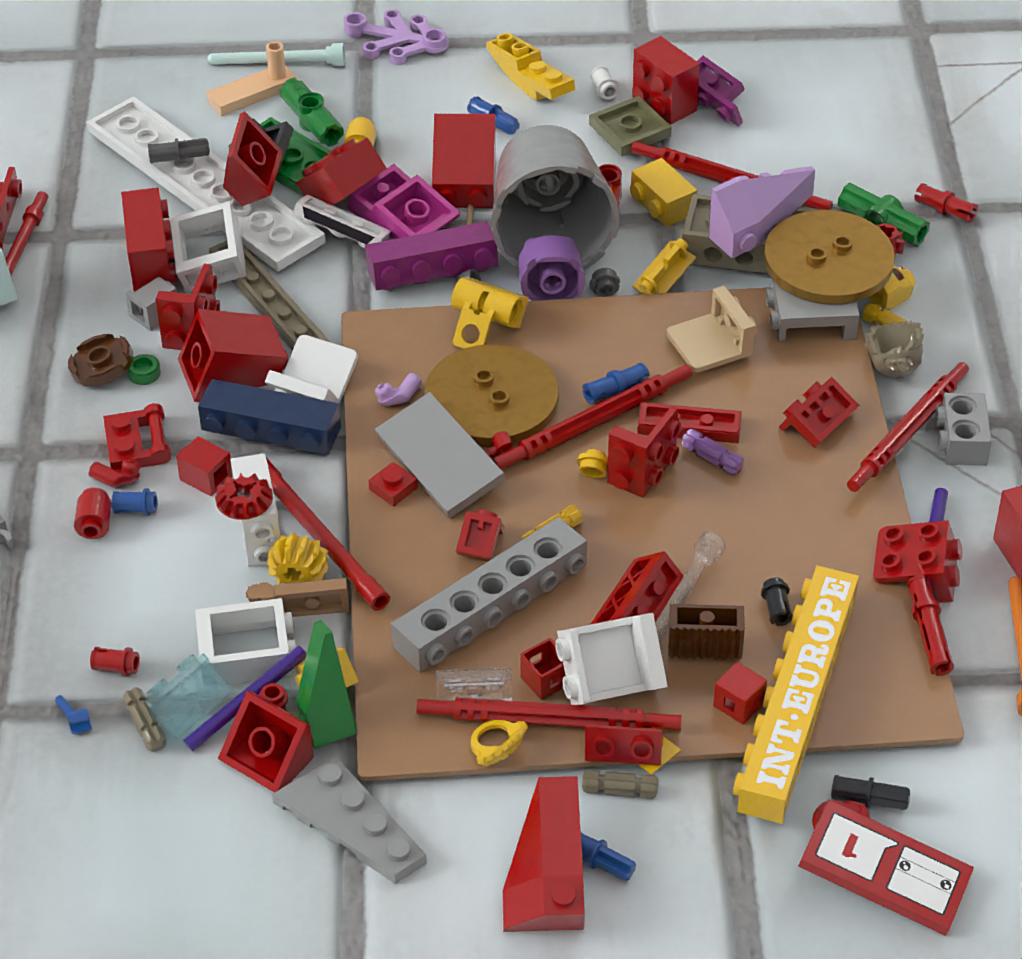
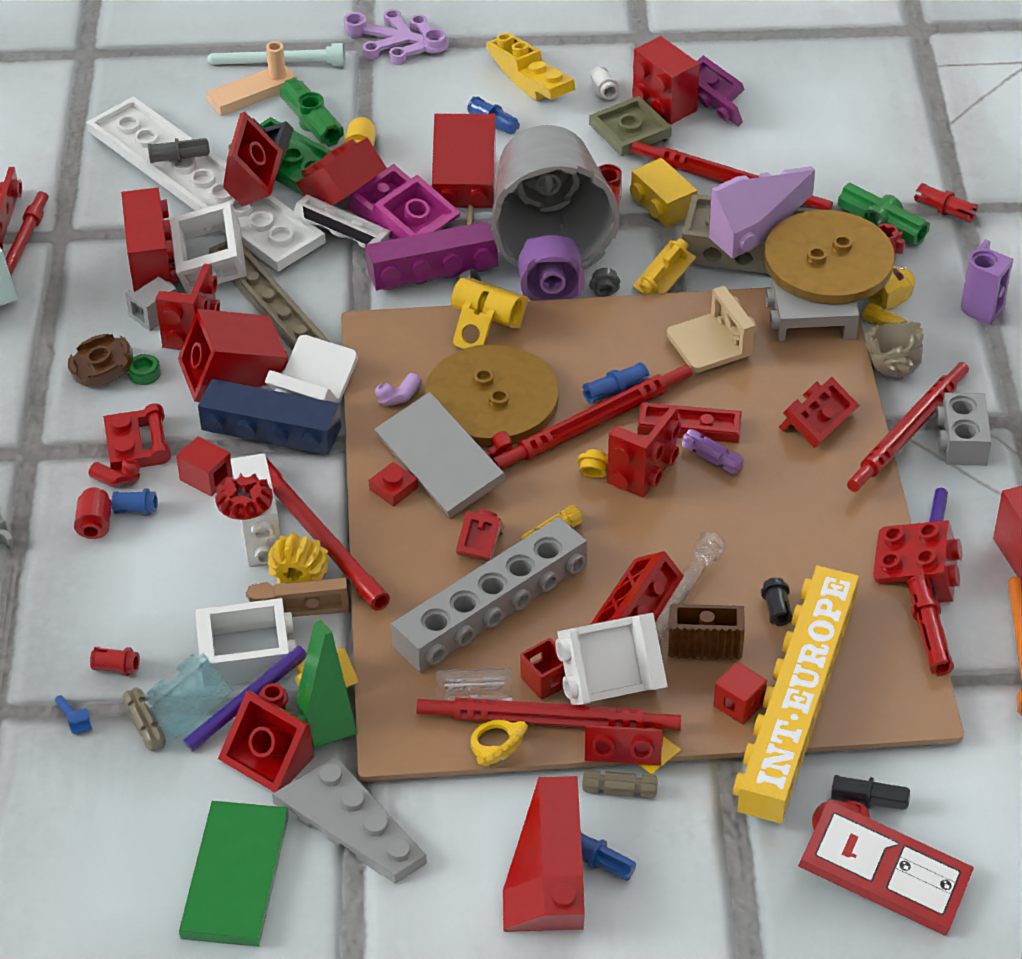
(234, 873): none -> green tile
(986, 283): none -> medium lavender piece

